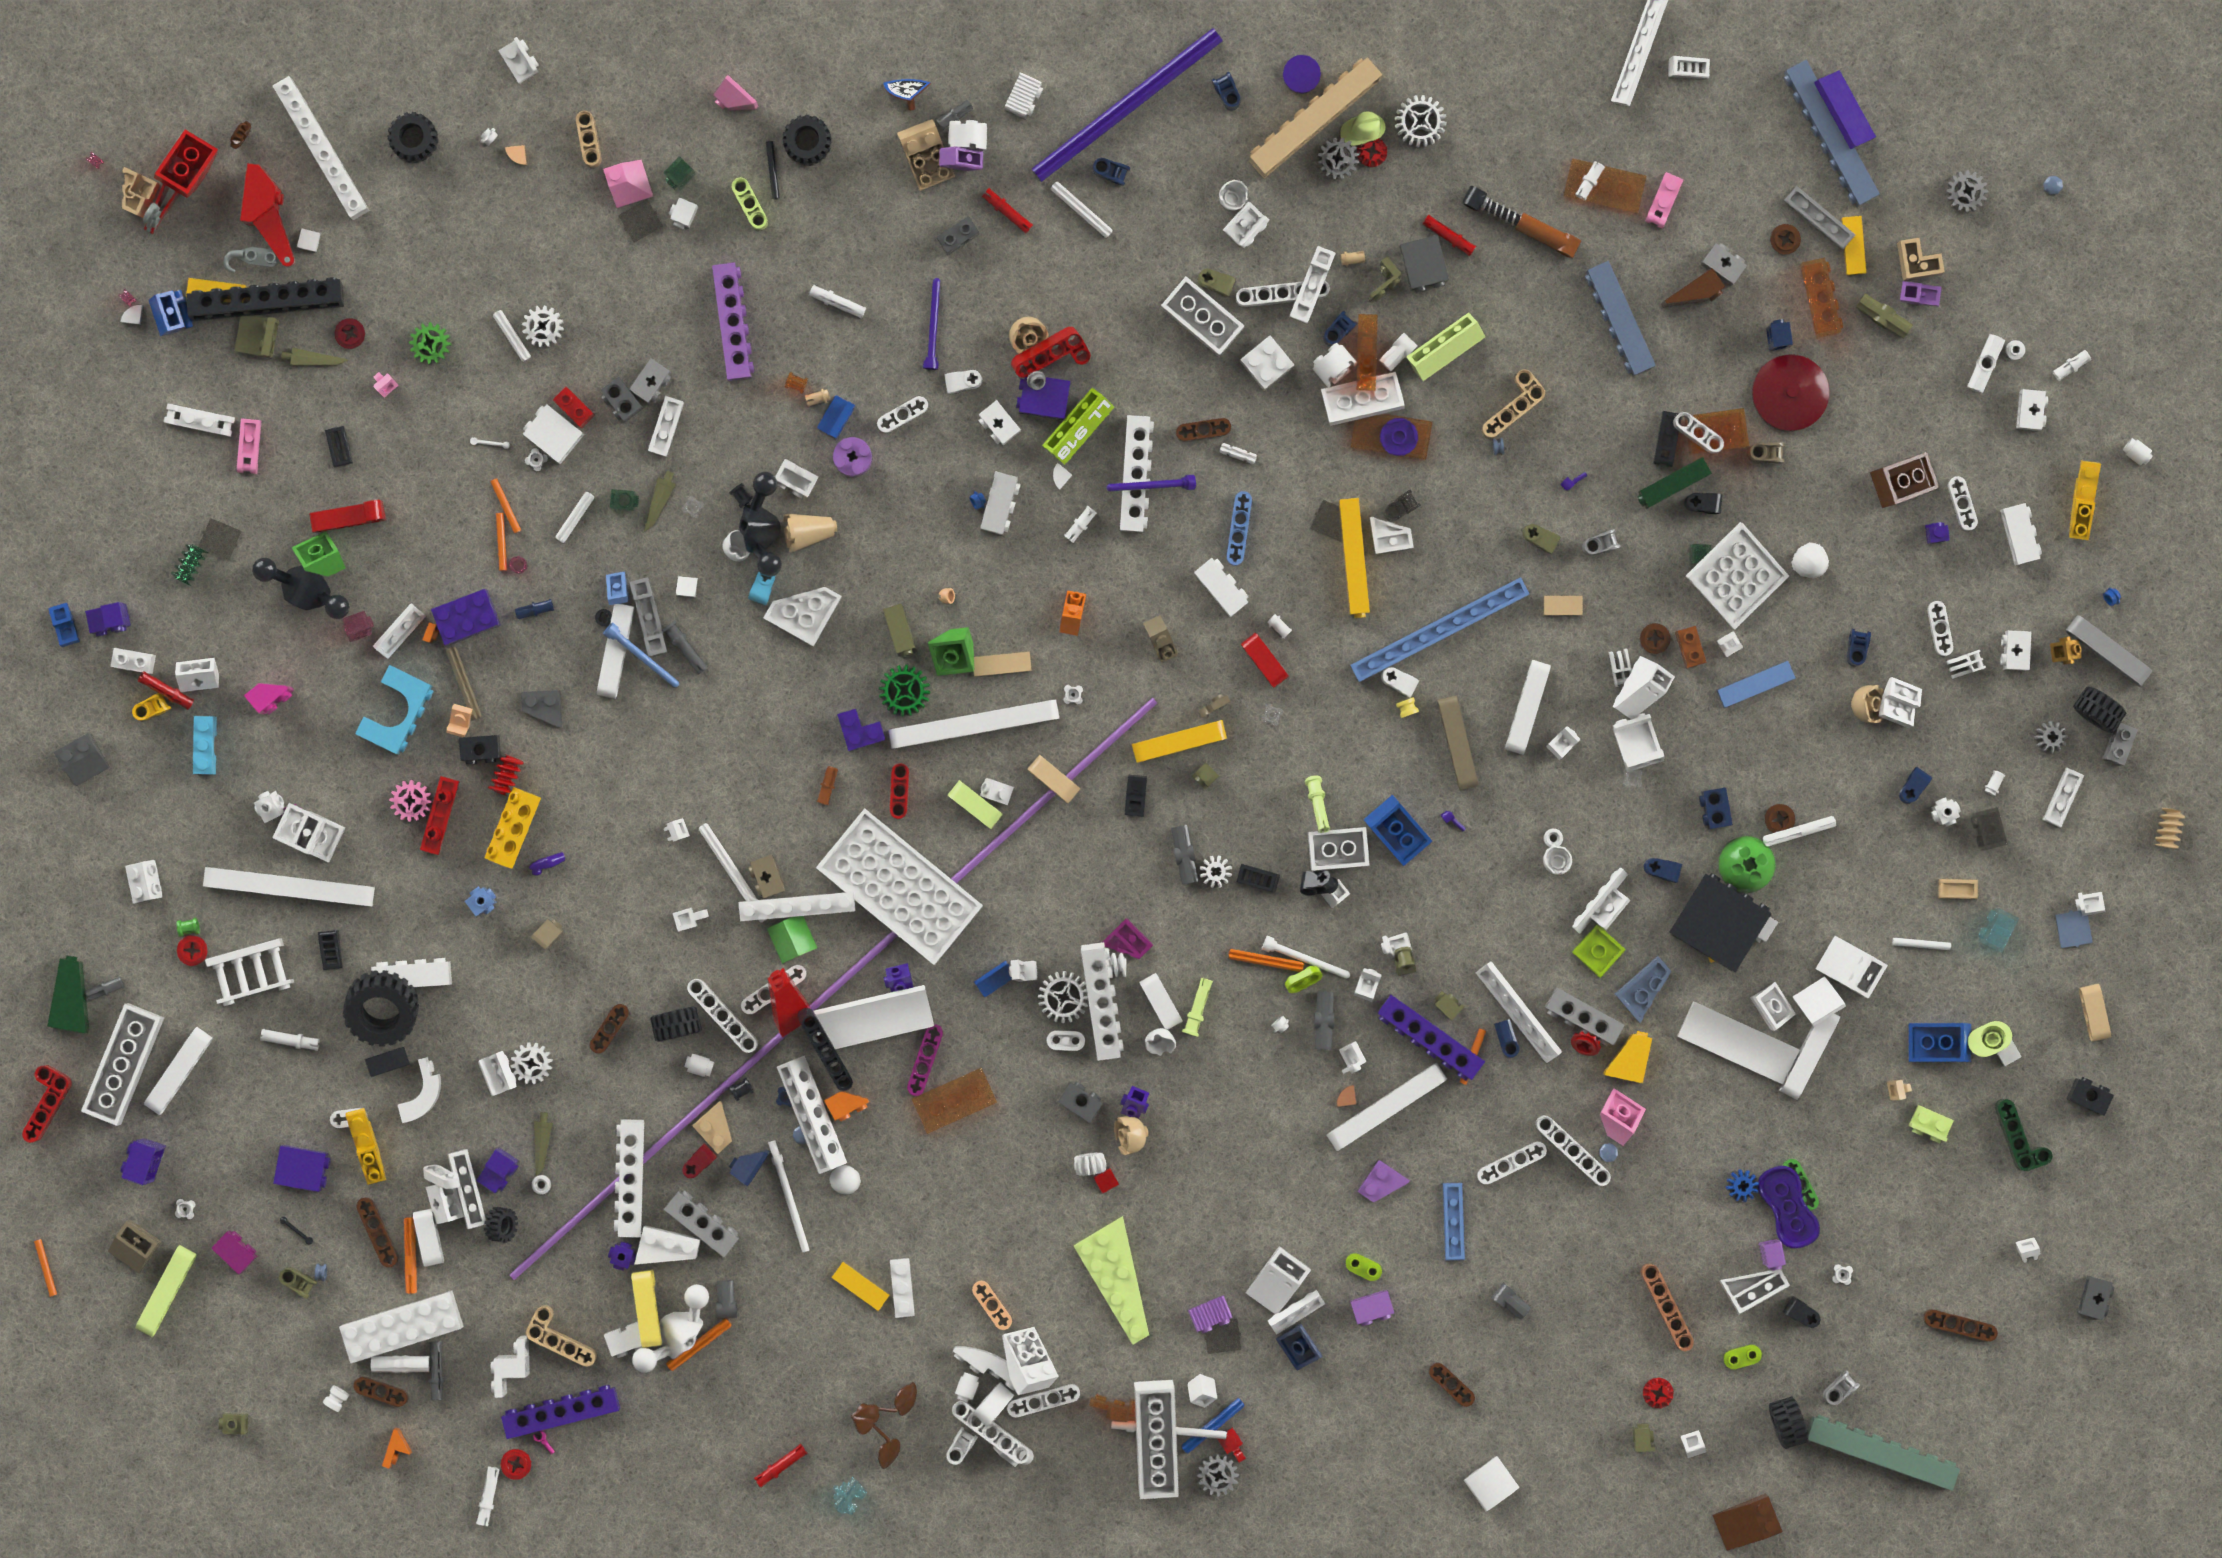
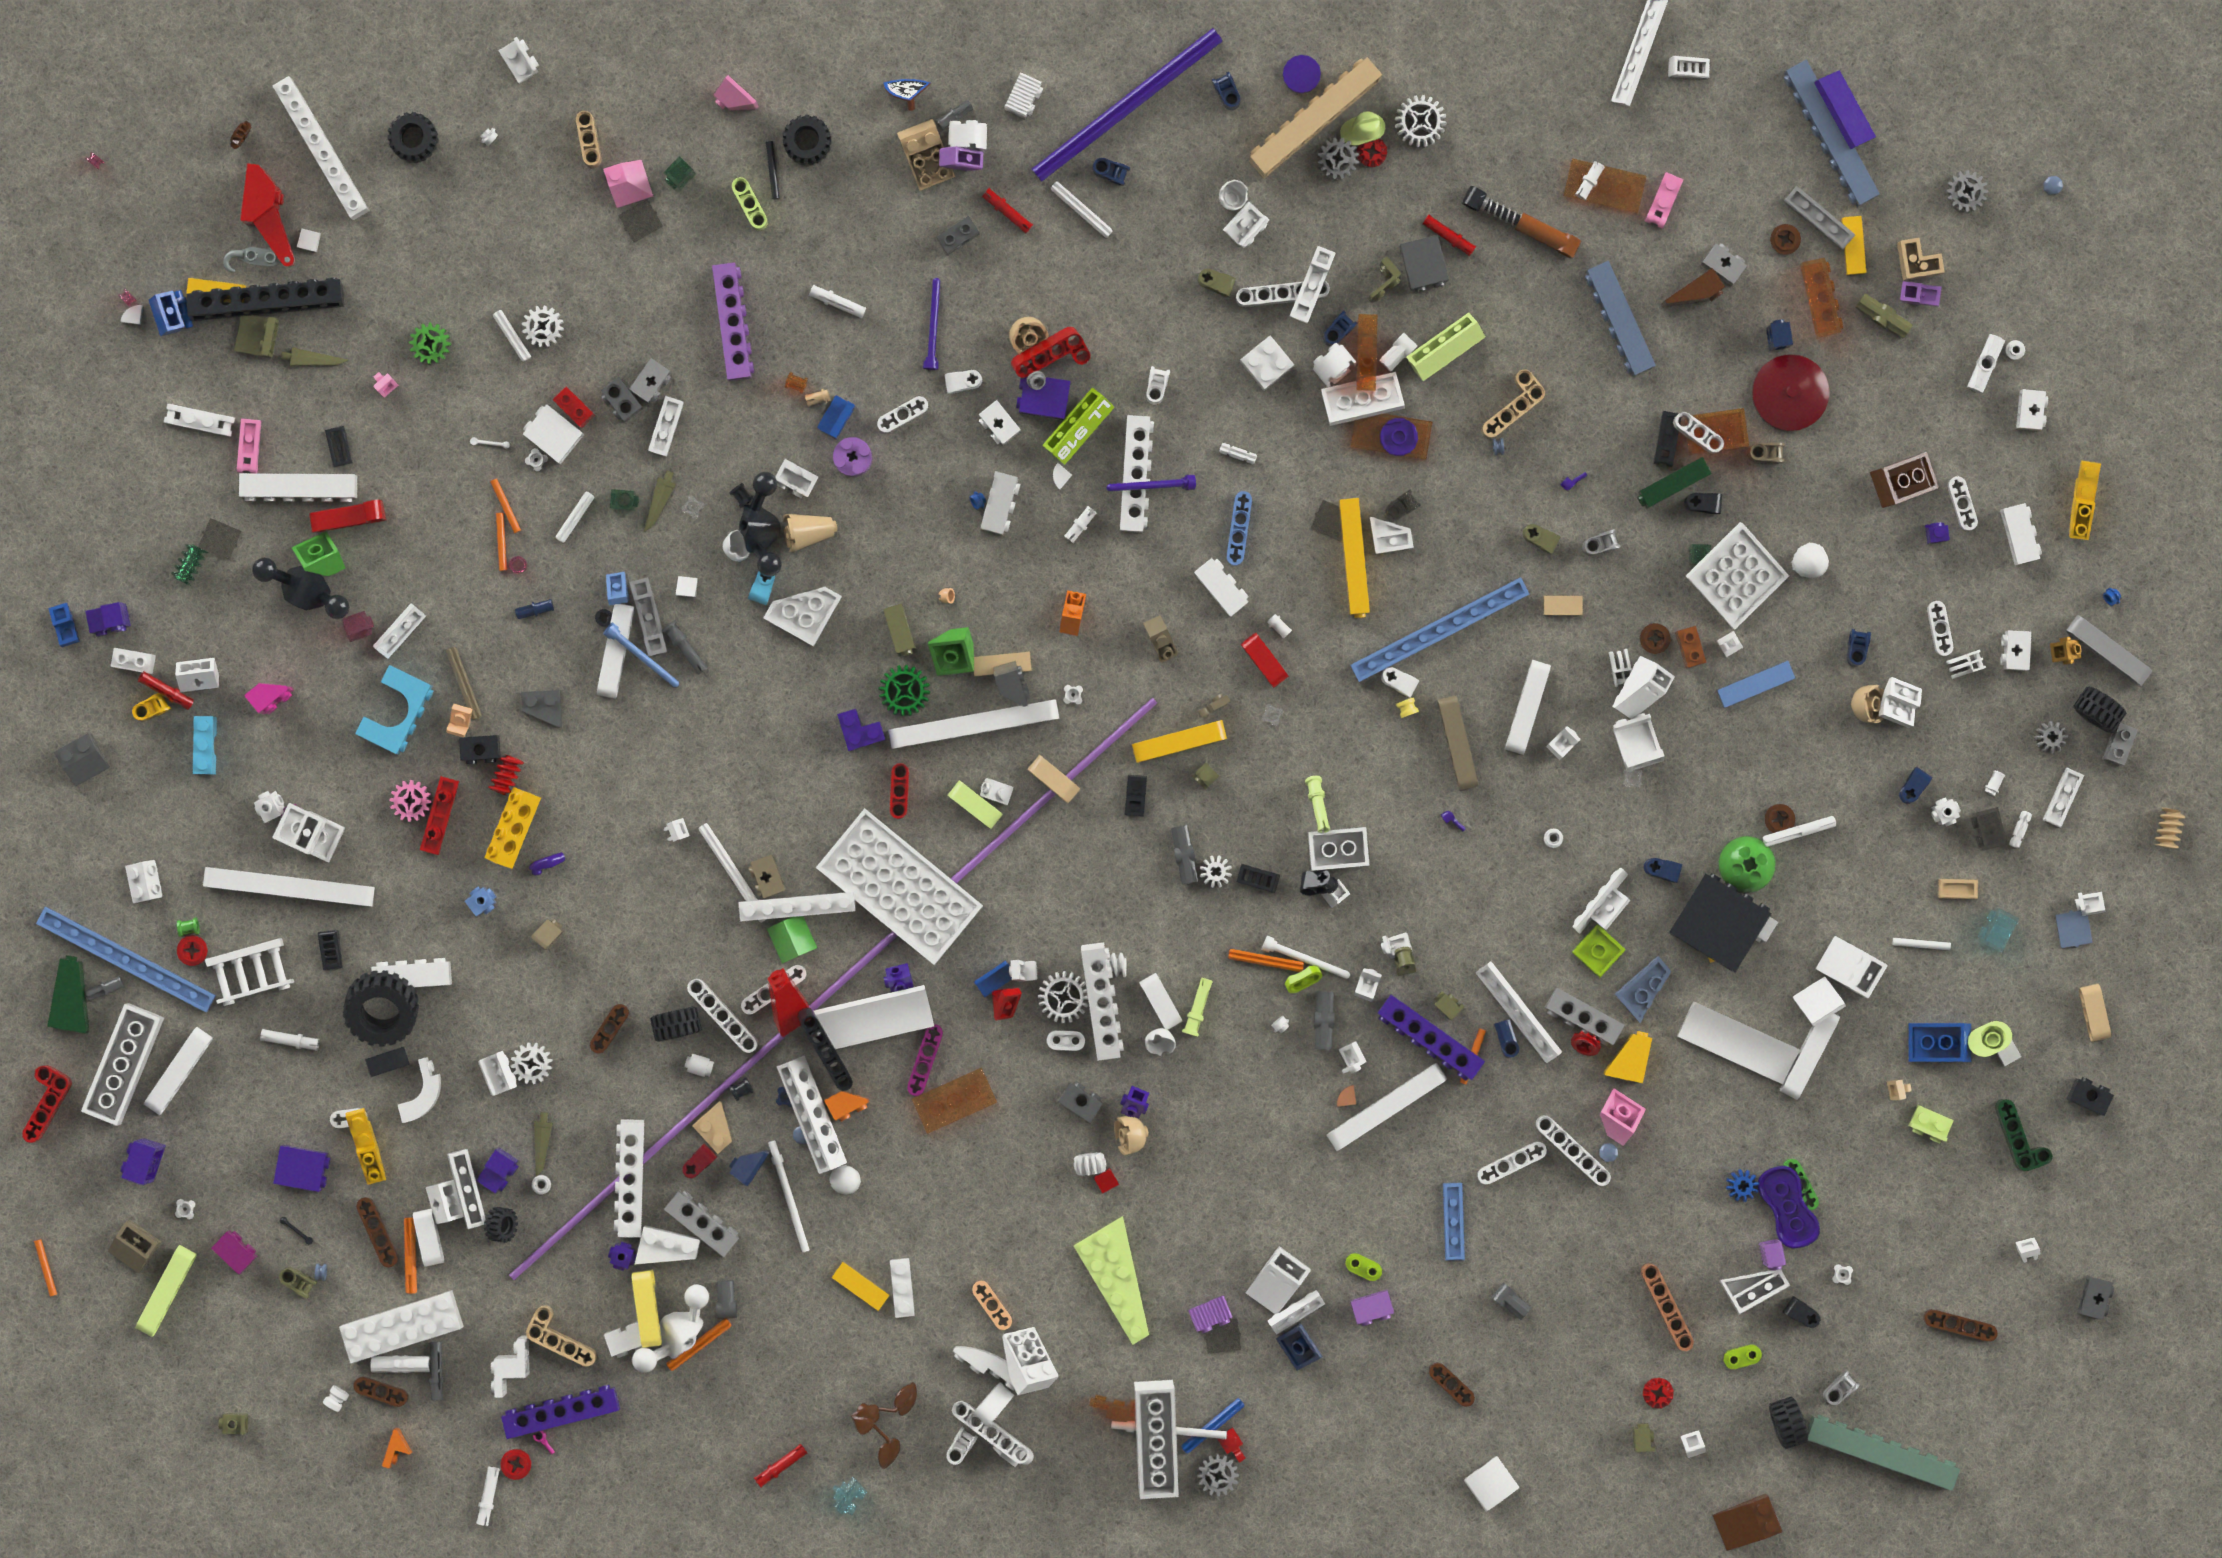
(126, 959): none -> medium blue plate
(135, 197): tan slope -> none
(182, 172): red slope -> none
(298, 486): none -> white brick
(341, 337): dark red gear -> none
(431, 633): orange plate -> none
(441, 1176): white beam -> none
(465, 617): dark purple brick -> none
(517, 154): light nougat tile -> none
(683, 213): white brick -> none
(687, 919): white plate -> none
(827, 785): dark orange axle -> none
(967, 1387): white brick -> none
(1005, 1002): none -> red slope
(1009, 683): none -> dark grey slope
(1044, 1403): white beam -> none
(1128, 940): magenta wing -> none
(1157, 382): none -> white piece
(1202, 316): white brick -> none
(1202, 1390): white panel -> none
(1207, 422): reddish brown beam -> none
(1352, 258): tan pin -> none
(1381, 1182): medium lavender wing -> none
(1398, 830): blue slope -> none
(1557, 860): white hair -> none
(1721, 807): dark blue brick -> none
(1773, 1006): white slope -> none
(2020, 829): none -> white axle
(2072, 365): white pin -> none
(2137, 452): white brick -> none

